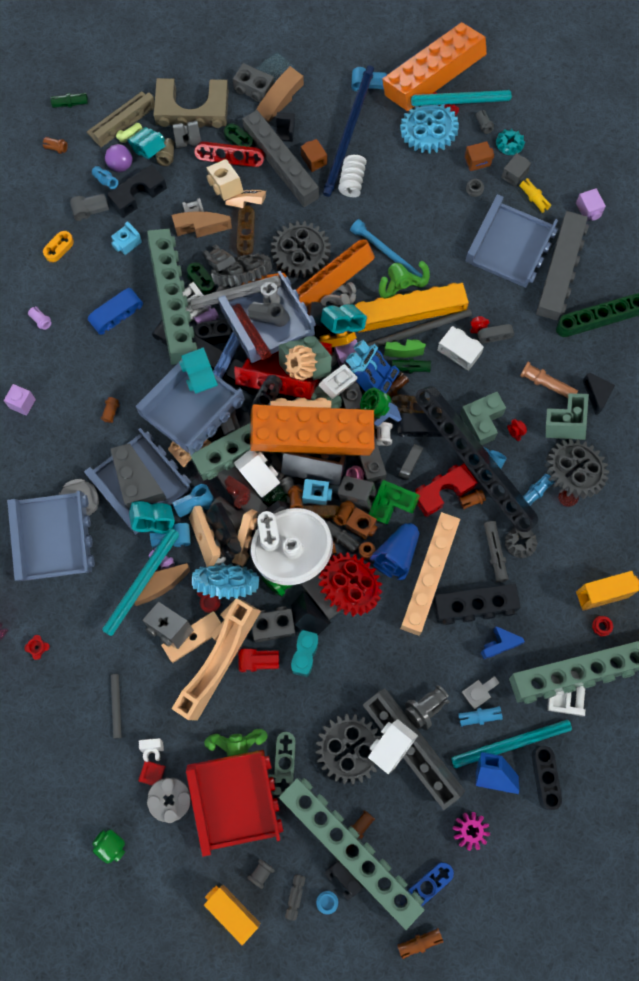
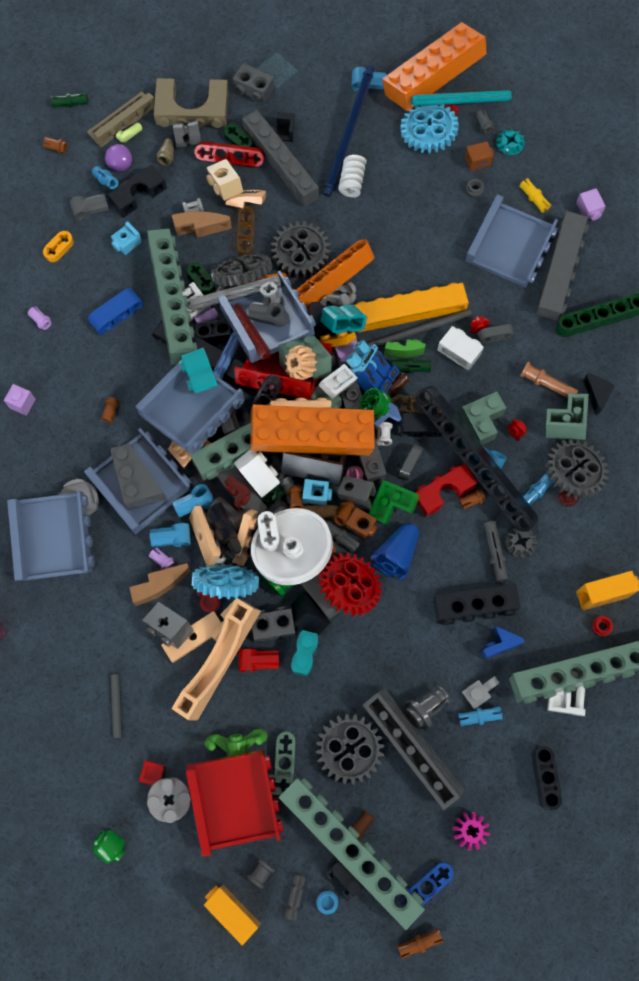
(36, 653): red plate -> none
(140, 582): teal axle -> none
(147, 142): teal brick -> none
(151, 517): teal brick -> none
(151, 746): white tile -> none
(218, 258): dark grey hinge -> none
(280, 93): medium nougat slope -> none
(313, 155): dark orange brick -> none
(359, 228): dark azure piece -> none
(366, 546): dark orange pin -> none
(392, 746): white brick -> none
(402, 279): bright green piece -> none
(430, 574): light nougat arch -> none
(496, 774): blue slope -> none
(512, 743): teal axle -> none
(516, 170): dark grey brick -> none

